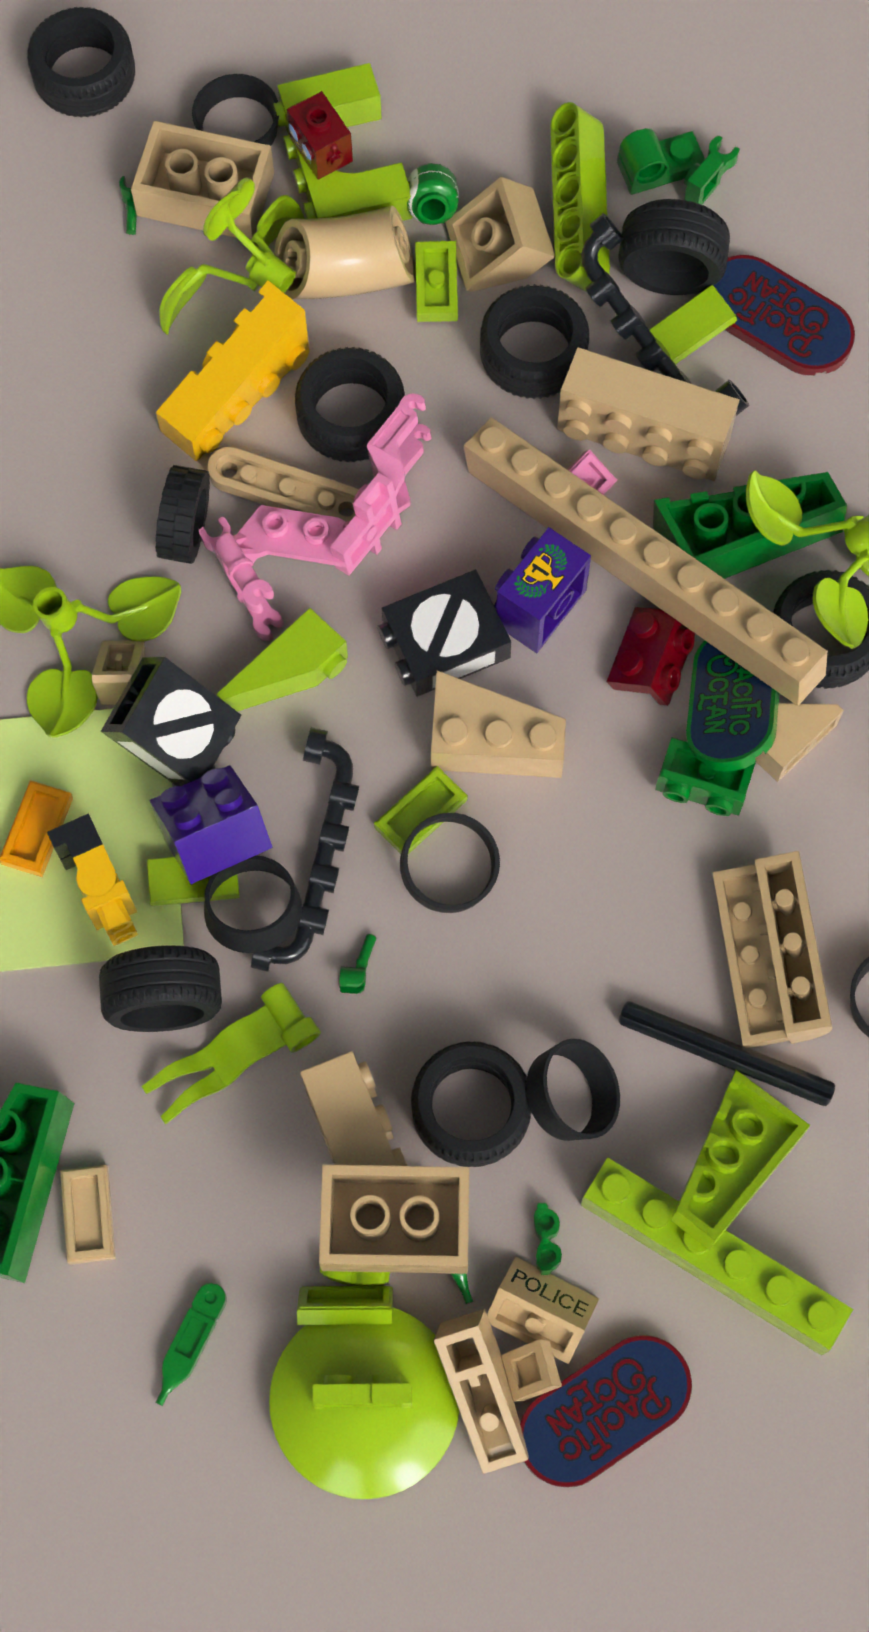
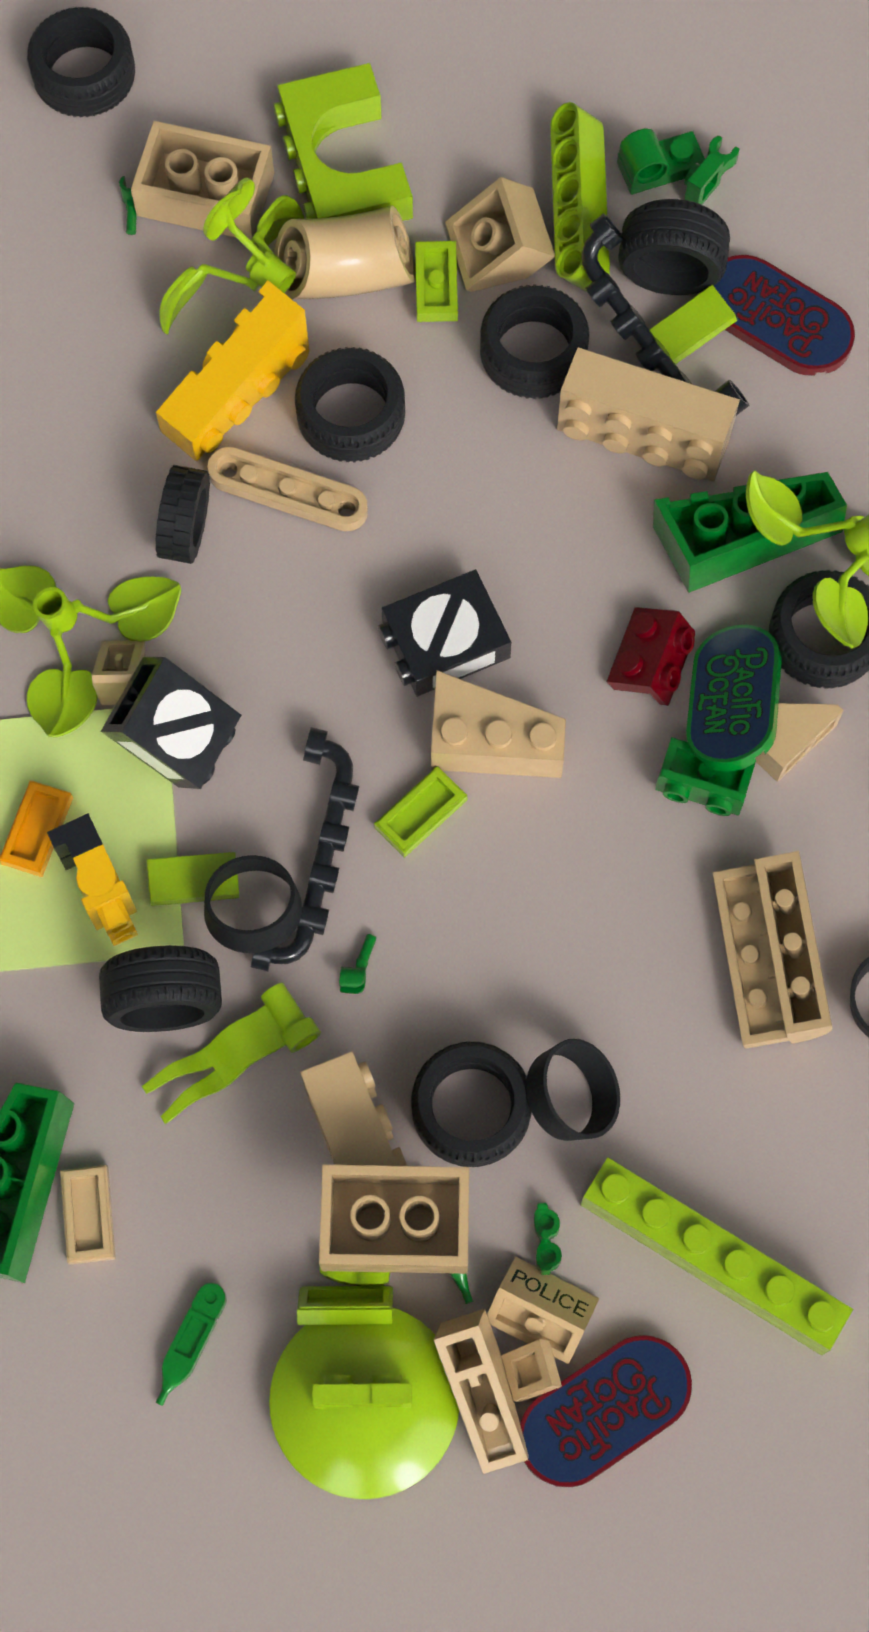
(211, 823): dark purple brick -> none
(236, 86): black tyre -> none
(290, 664): lime slope -> none
(320, 135): dark red head -> none
(324, 537): bright pink piece -> none
(432, 194): green head -> none
(476, 827): black tyre -> none
(542, 588): dark purple brick -> none
(593, 472): bright pink tile -> none
(647, 562): tan brick -> none
(727, 1053): black axle -> none
(738, 1156): lime wing -> none

